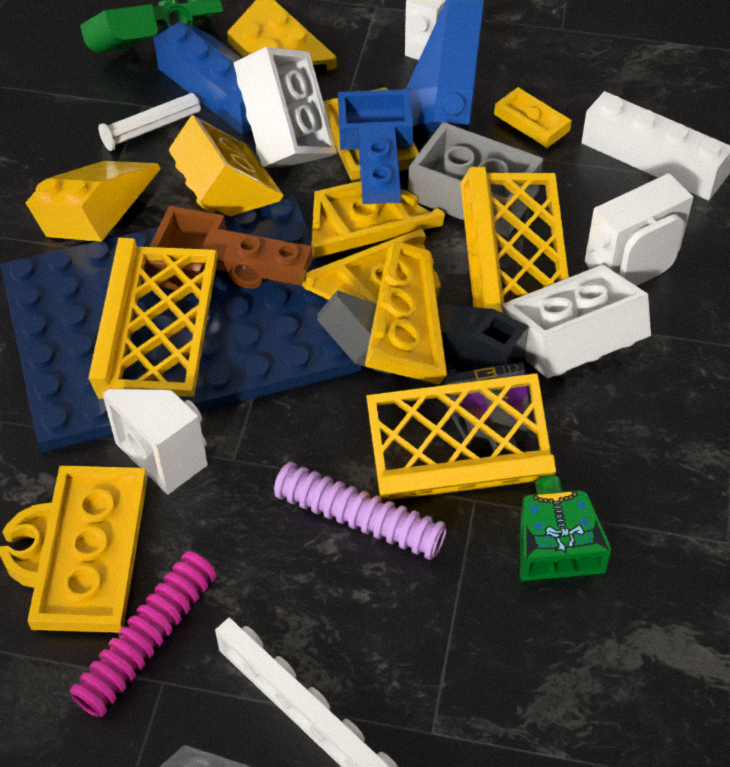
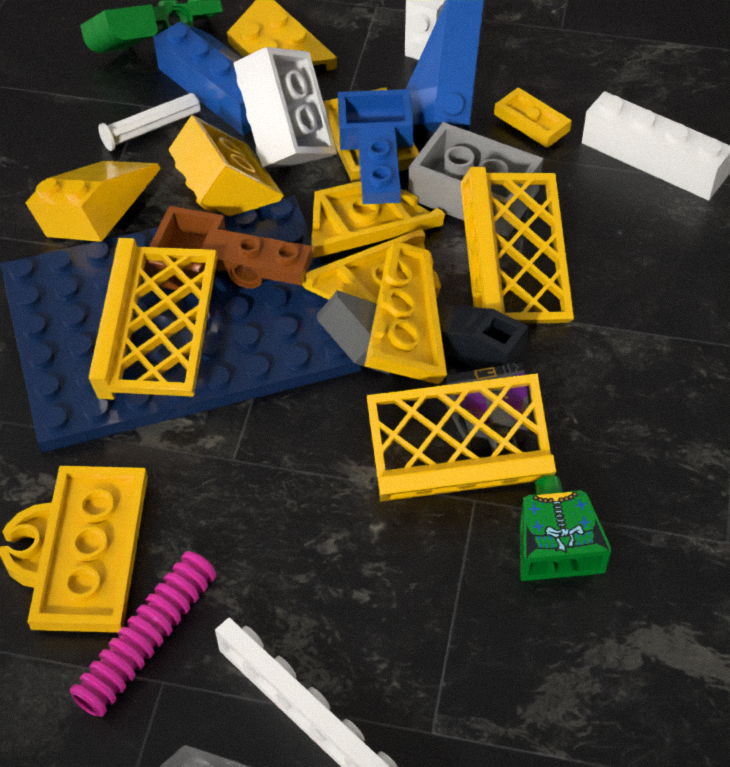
(158, 433): white slope -> none
(360, 510): lavender piece -> none
(580, 319): white slope -> none
(640, 230): white brick -> none

